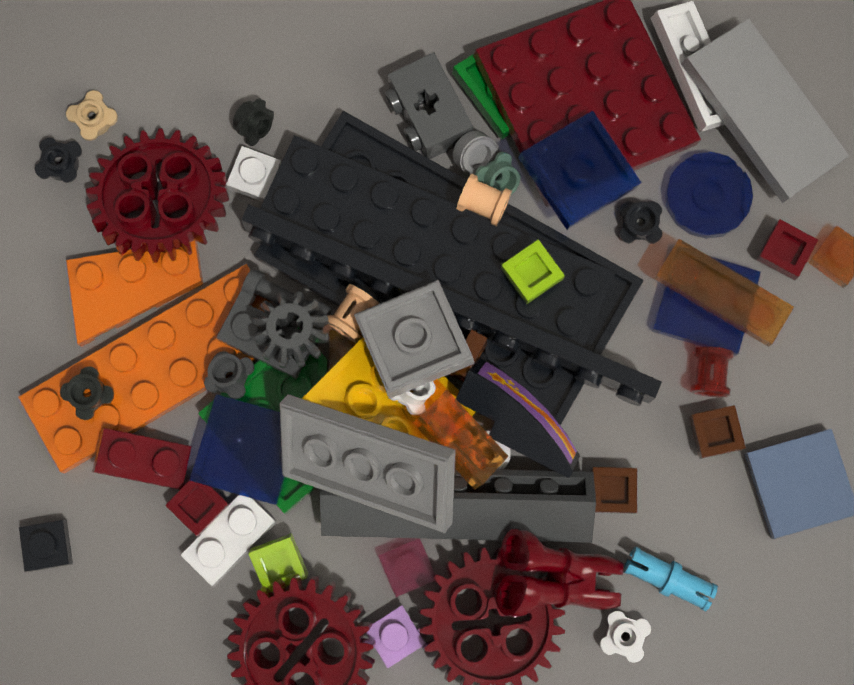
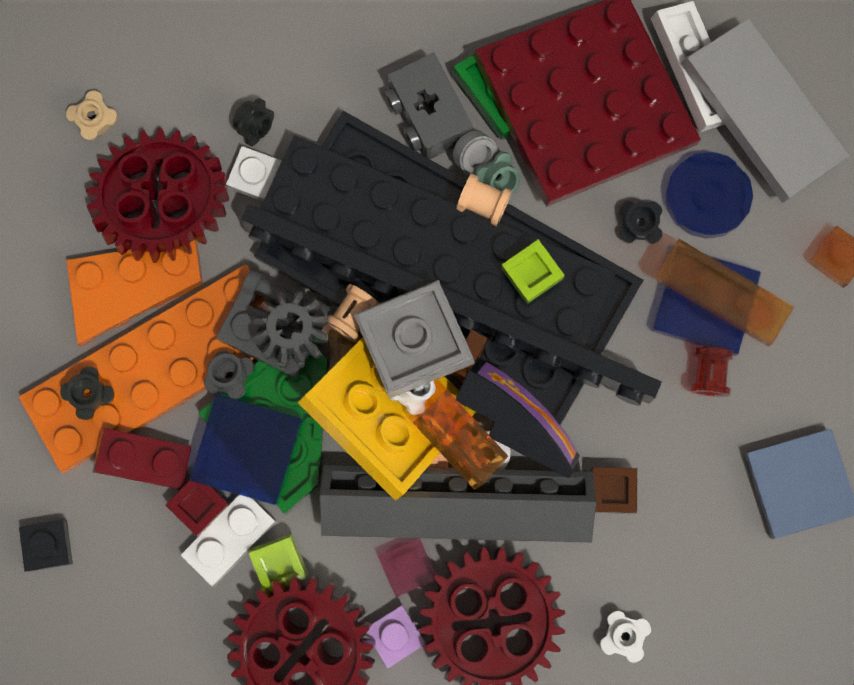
(64, 171): black plate -> none
(367, 463): light grey tile -> none
(568, 582): dark red piece -> none
(579, 170): clear blue tile -> none
(670, 578): medium azure pin -> none
(717, 432): reddish brown plate -> none
(787, 249): dark red plate -> none

